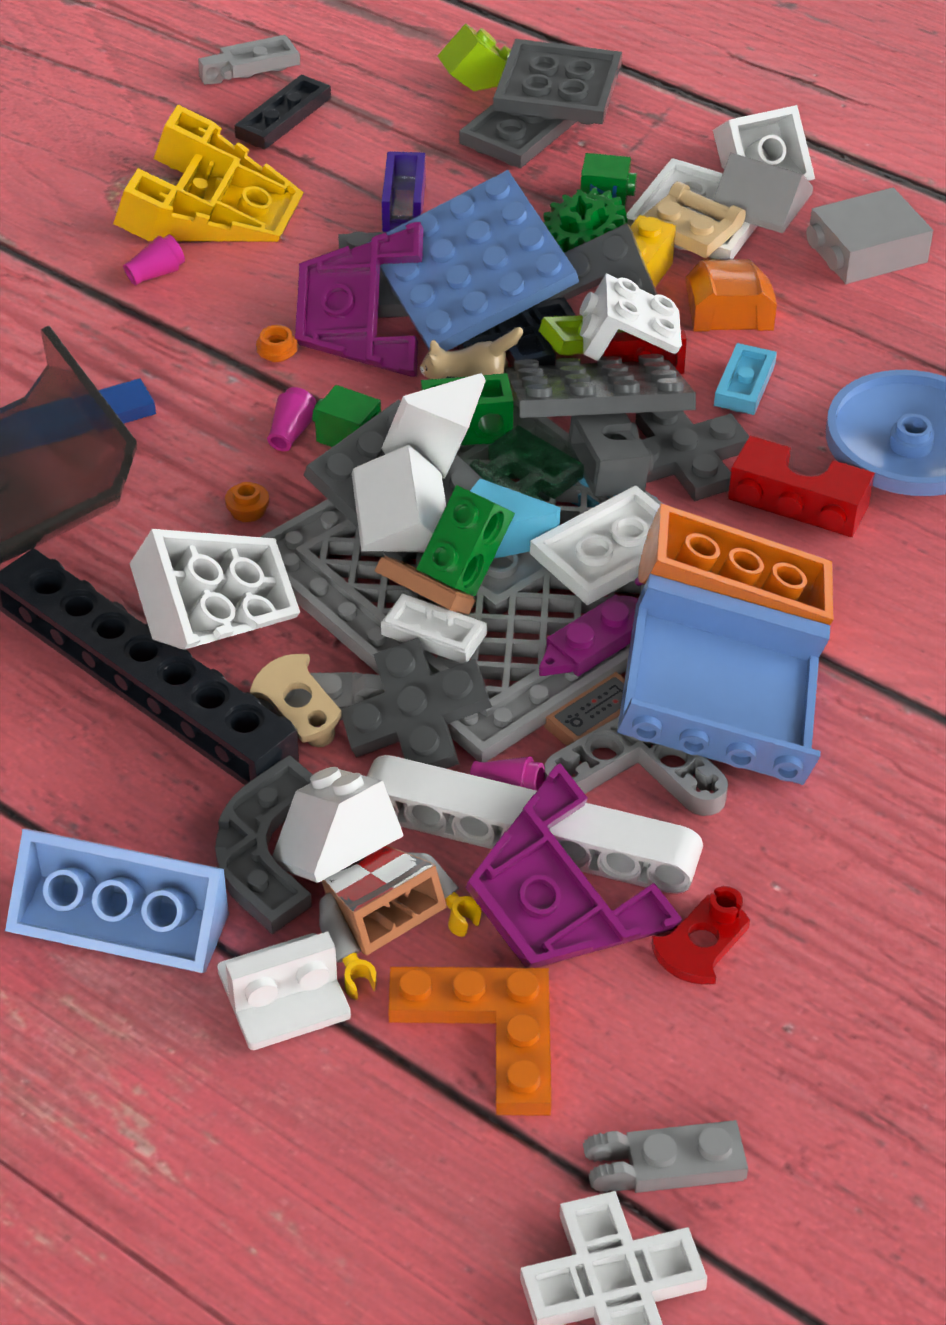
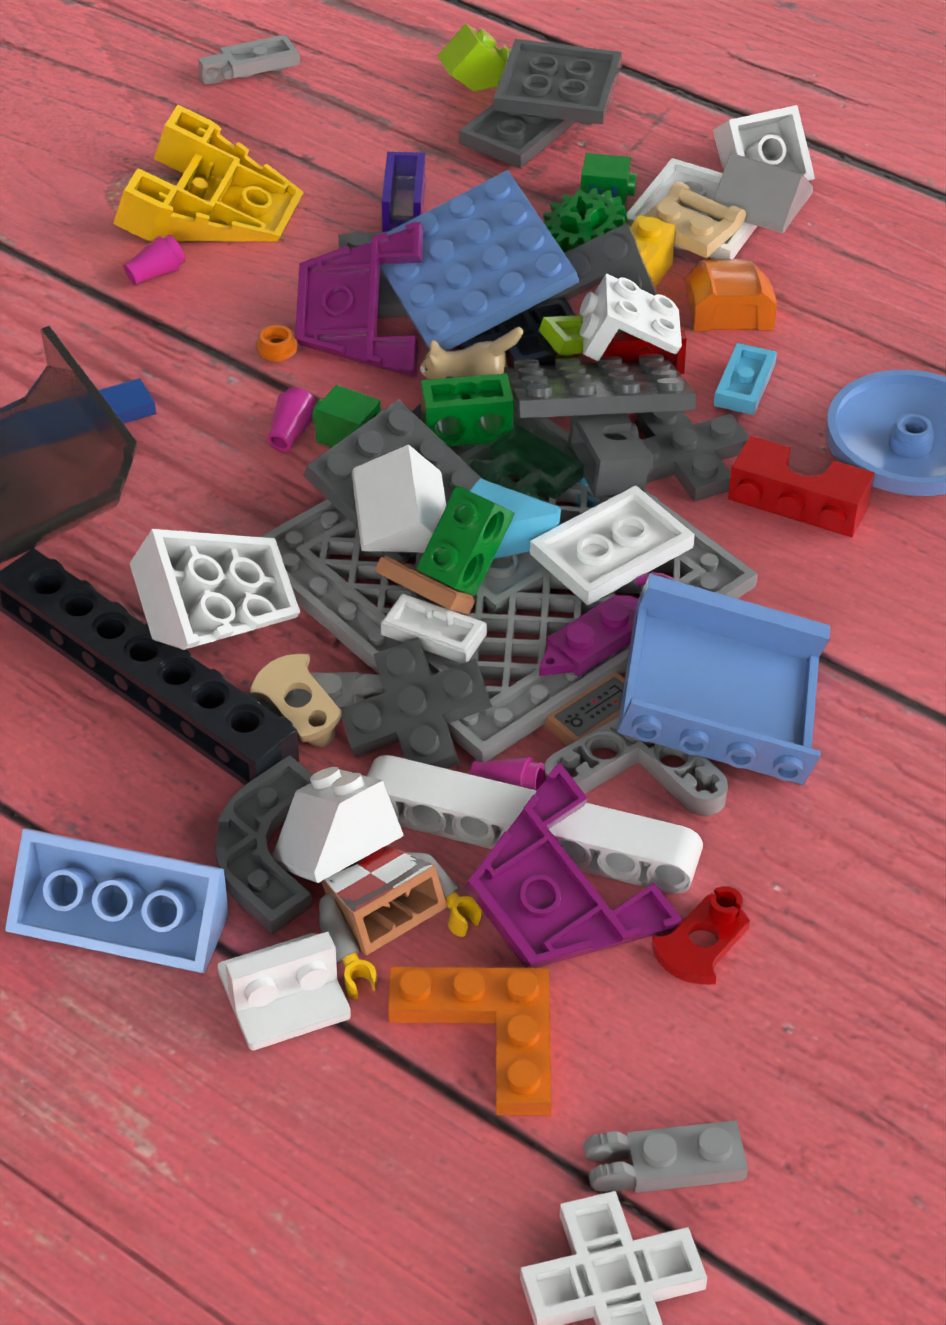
(247, 501): orange plate -> none
(282, 112): black plate -> none
(436, 420): white slope -> none
(737, 565): orange brick -> none
(869, 235): light grey brick -> none

